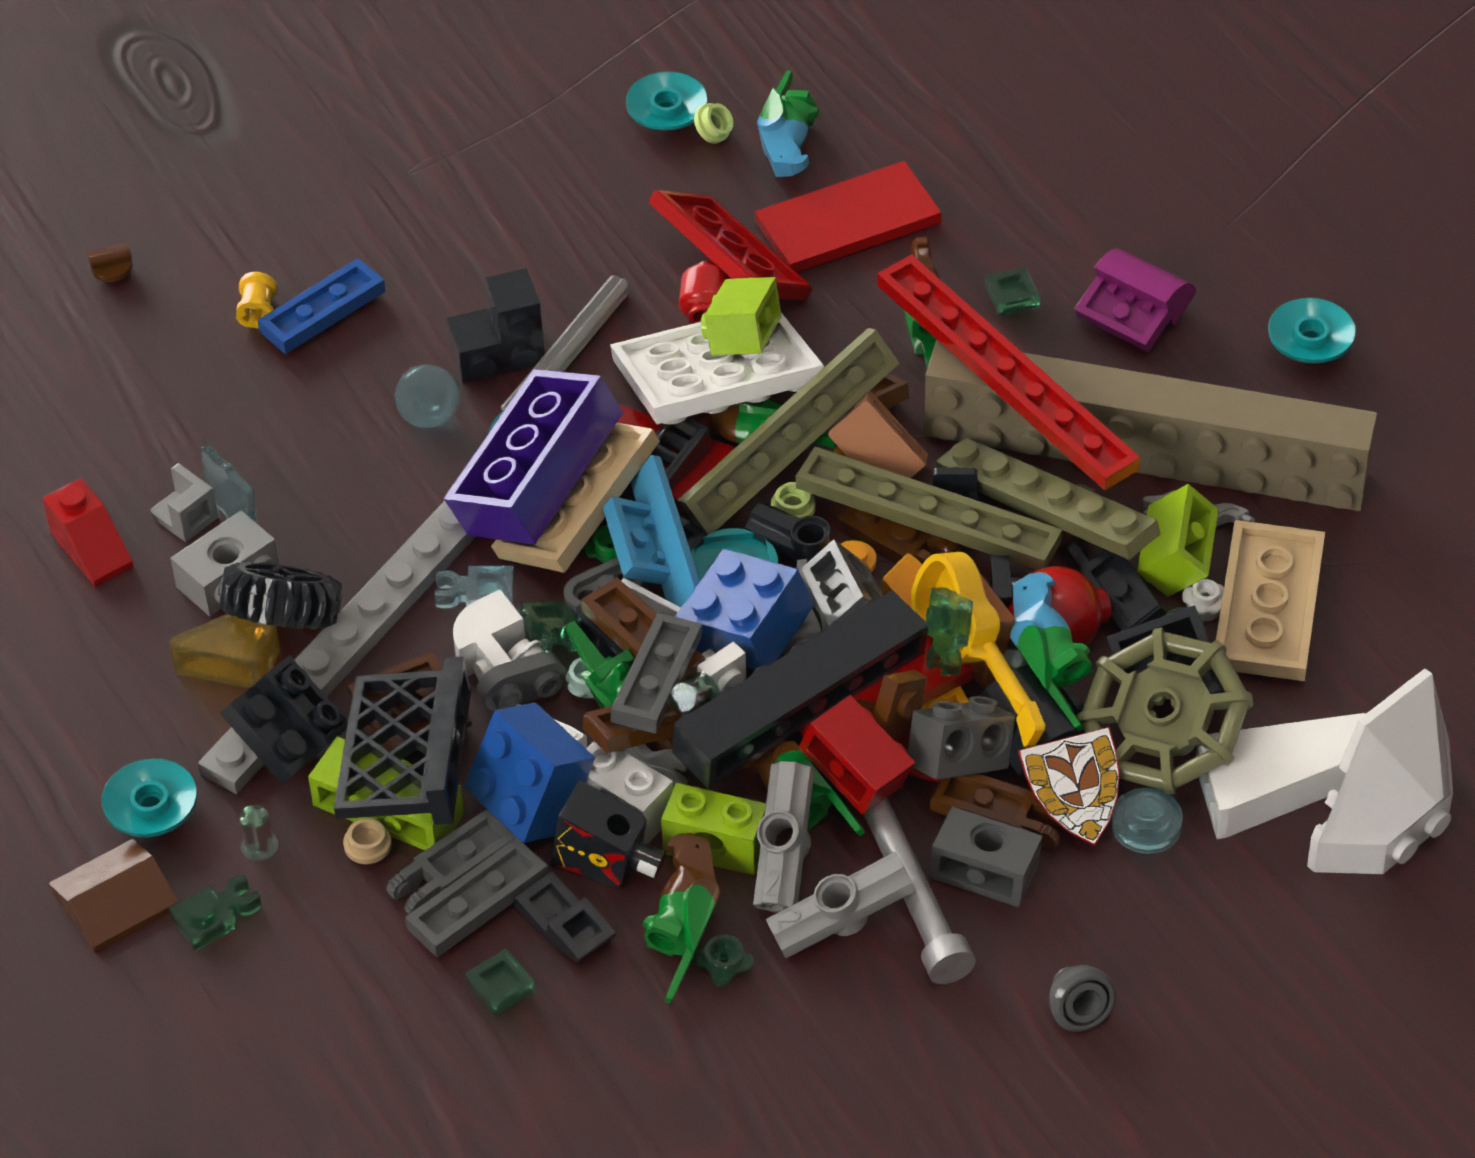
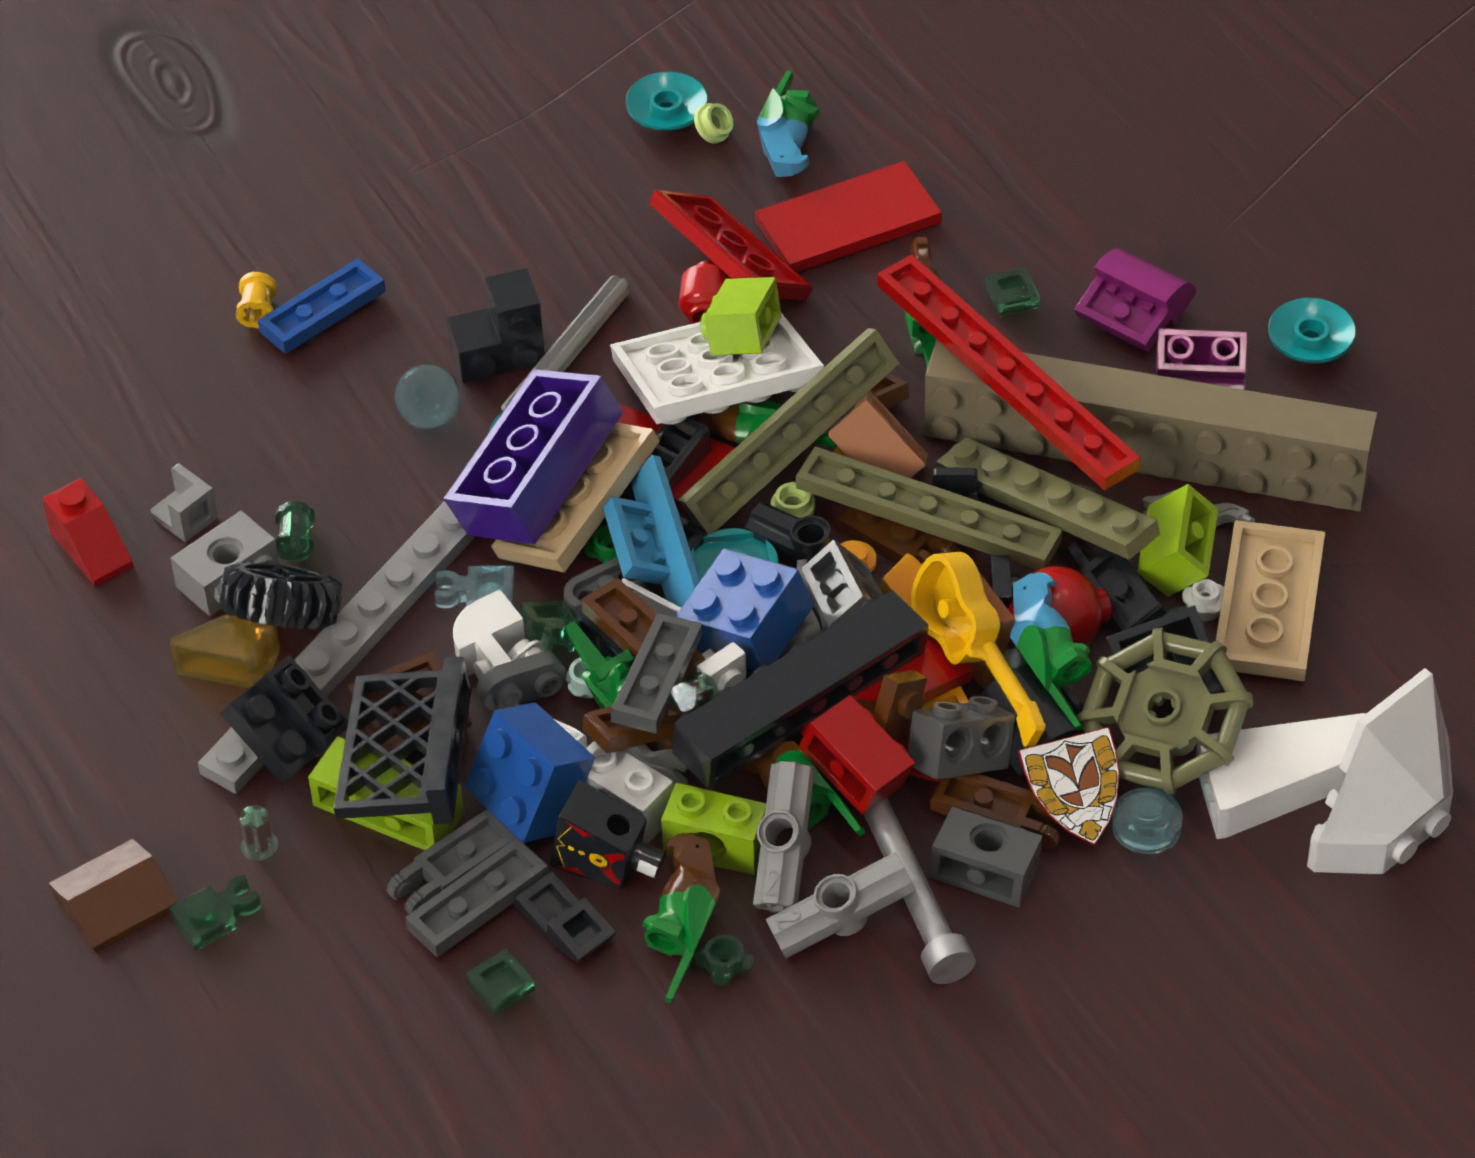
(111, 262): reddish brown plate -> none
(146, 784): teal dish -> none
(229, 488): clear light blue piece -> none
(299, 531): none -> clear green bush
(367, 841): tan plate -> none
(949, 625): clear green plate -> none
(1081, 997): dark grey brick -> none
(1203, 356): none -> magenta brick

